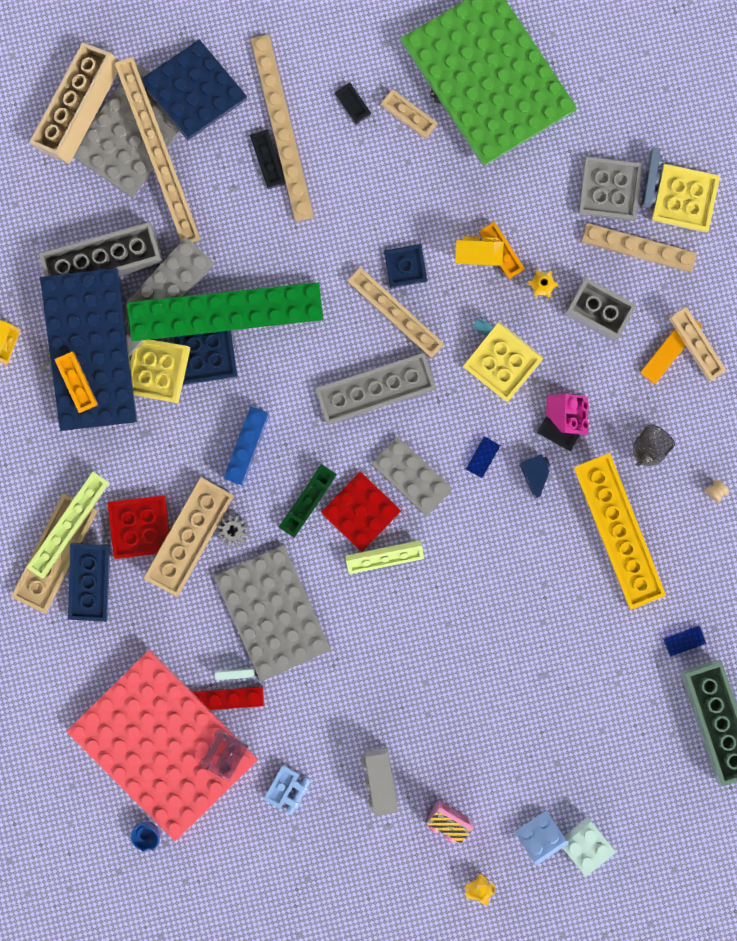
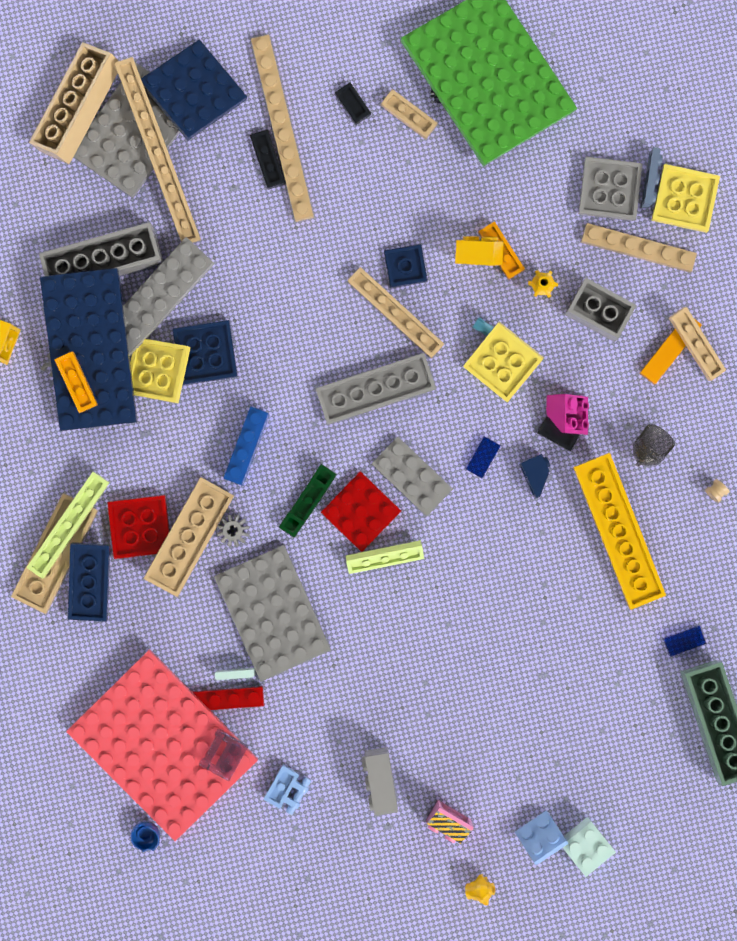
(225, 311): green plate -> none

